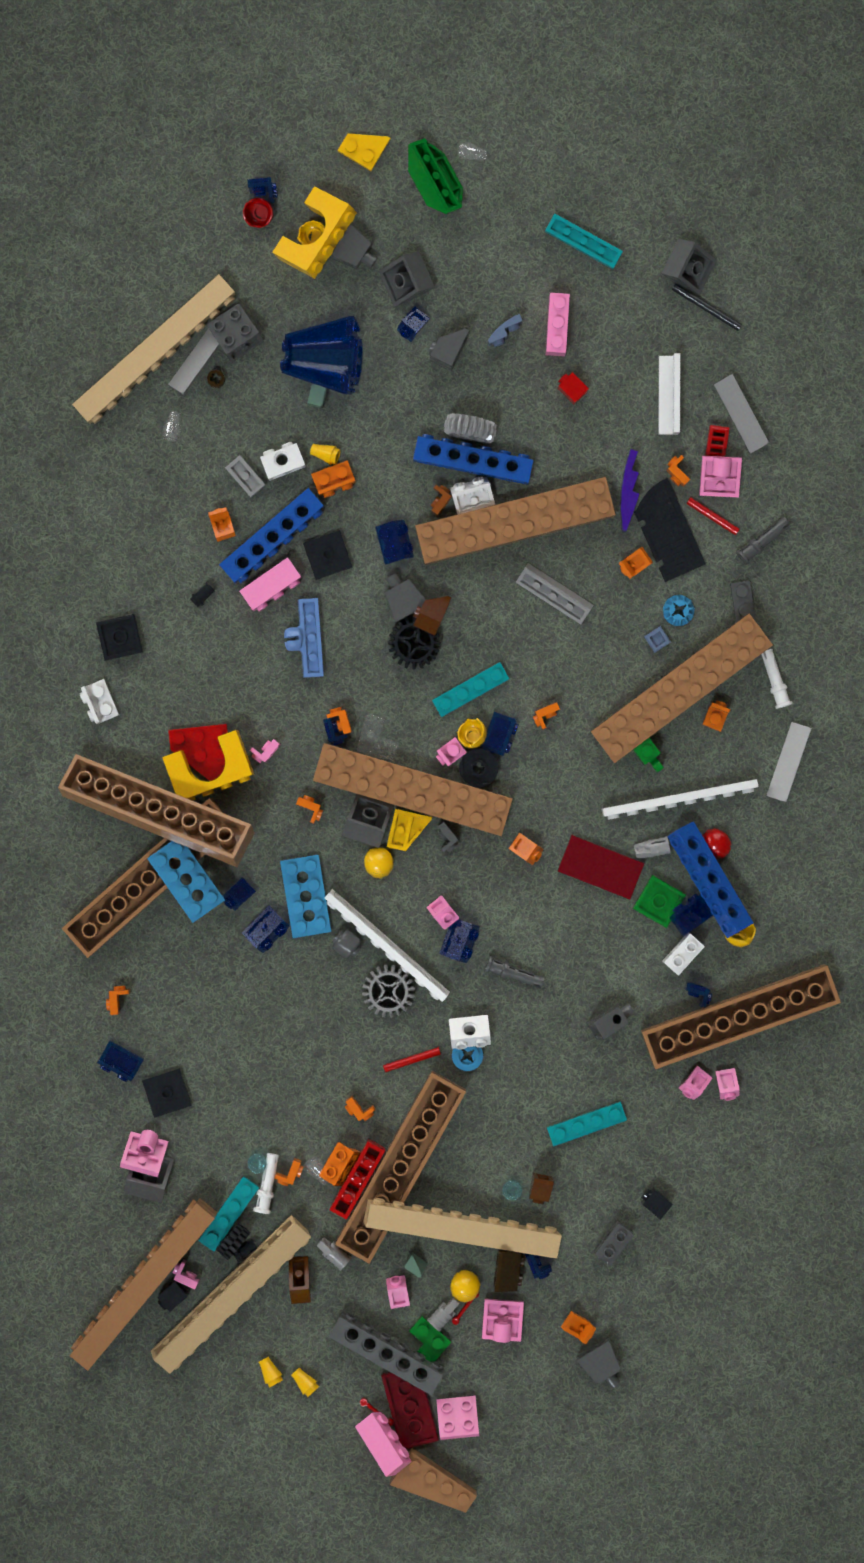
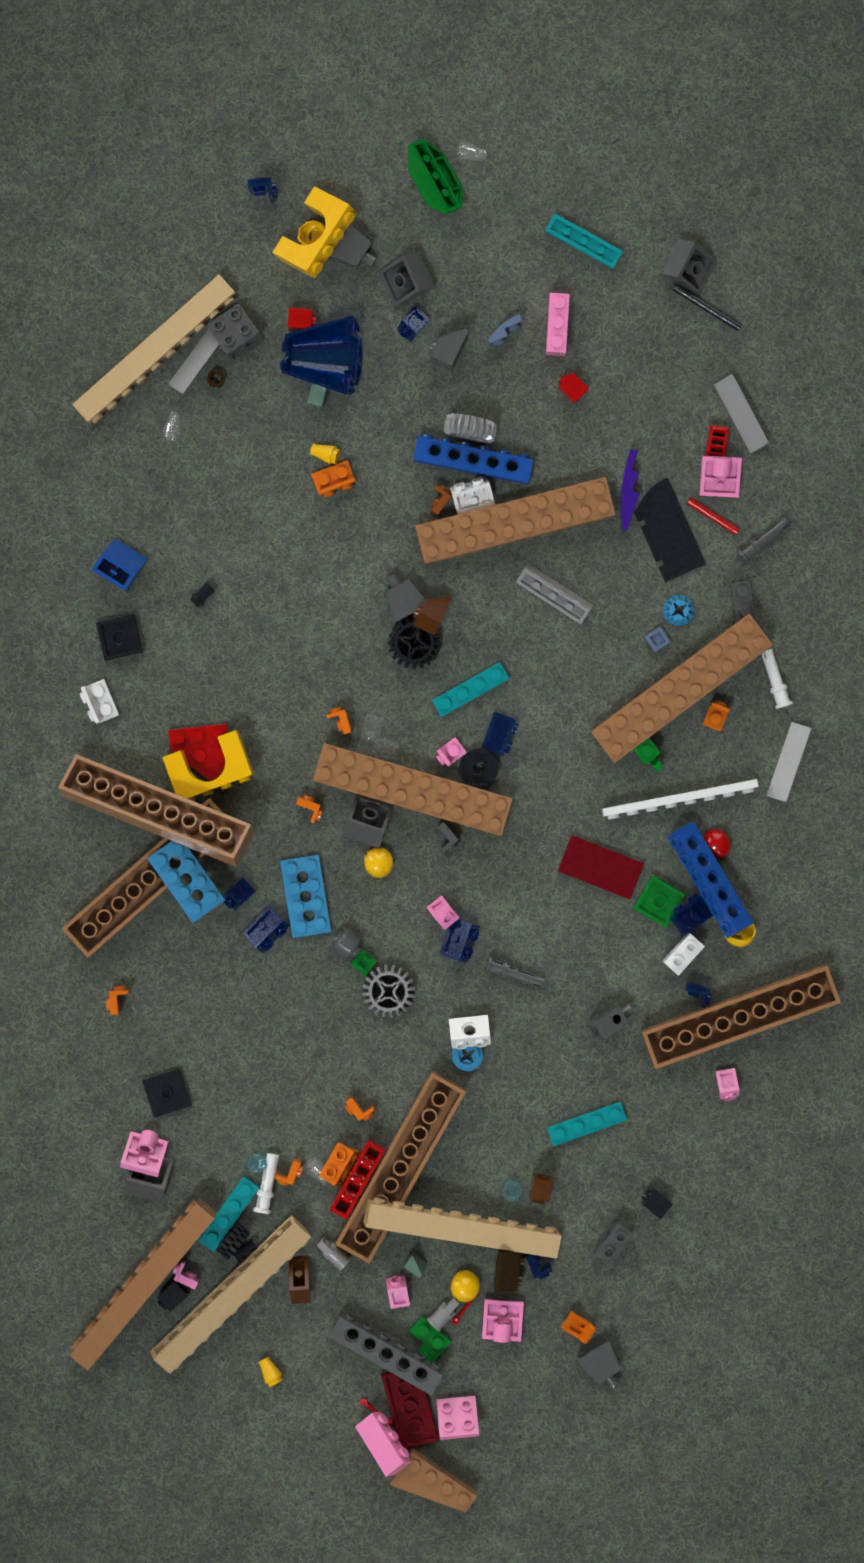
(120, 565): none -> blue slope
(120, 1061): clear blue bracket -> none
(221, 524): orange bracket -> none
(245, 476): light grey plate -> none
(258, 207): red hair -> none
(269, 749): bright pink bracket -> none
(271, 585): bright pink brick -> none
(293, 464): white brick -> none
(300, 319): none -> red brick
(305, 1382): yellow cone -> none
(306, 499): blue brick -> none
(307, 638): medium blue plate -> none
(327, 555): black plate -> none
(331, 729): clear blue bracket -> none
(363, 962): none -> green tile
(364, 148): yellow wing -> none
(381, 941): white plate -> none
(394, 541): clear blue bracket -> none
(406, 828): yellow wing -> none
(412, 1059): red bar -> none
(474, 738): yellow hair -> none
(526, 849): orange bracket -> none
(548, 712): orange bracket -> none
(635, 563): orange bracket -> none
(652, 848): light grey hinge -> none
(669, 395): white fence -> none
(677, 475): orange bracket -> none
(695, 1083): bright pink bracket -> none

